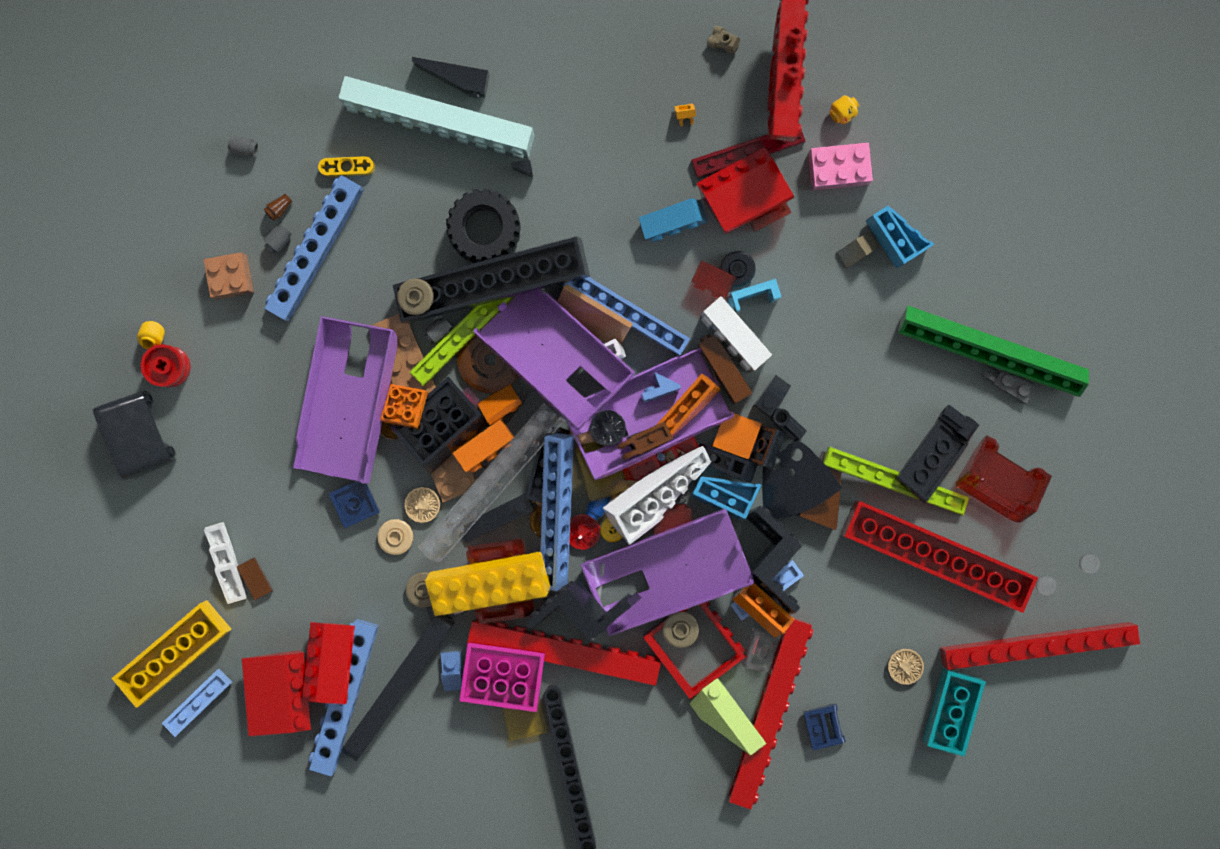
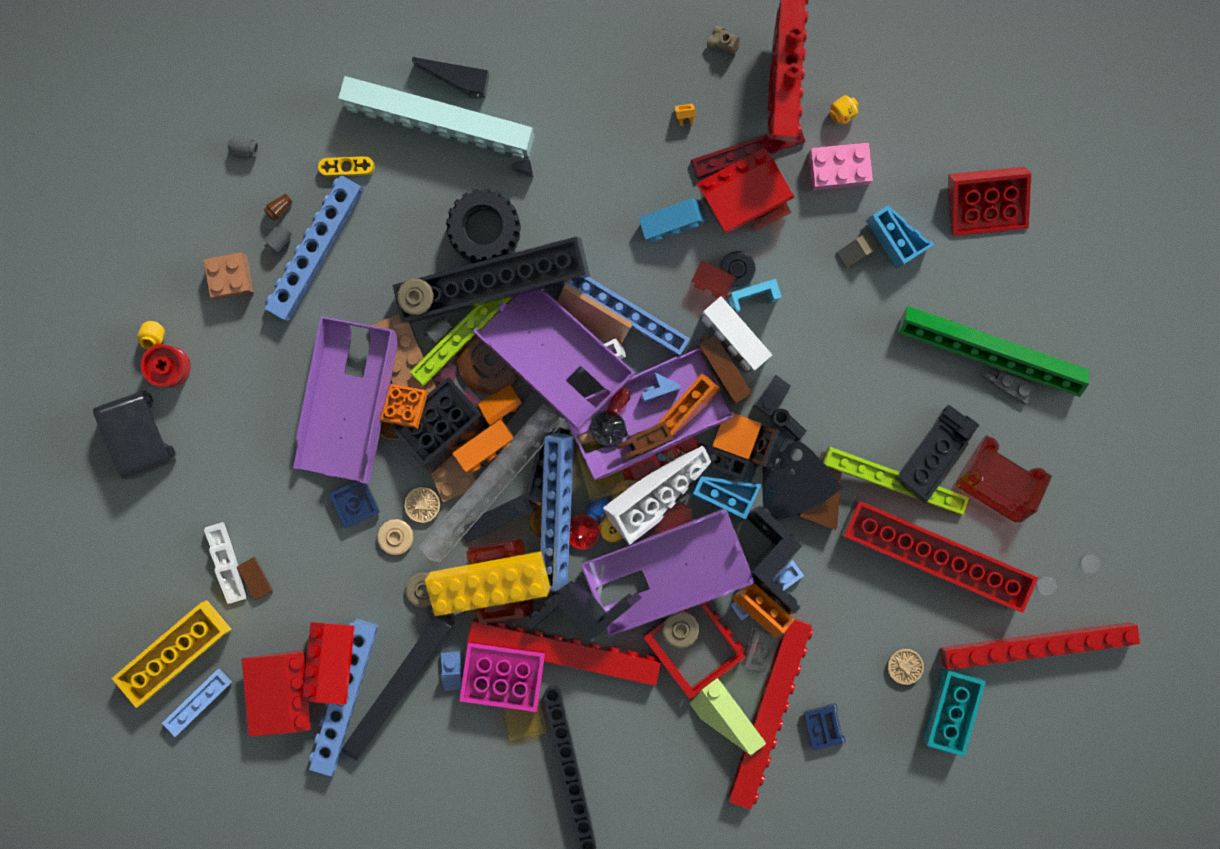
(448, 370): none -> clear pink plate
(618, 401): none -> clear red cone
(989, 200): none -> red slope

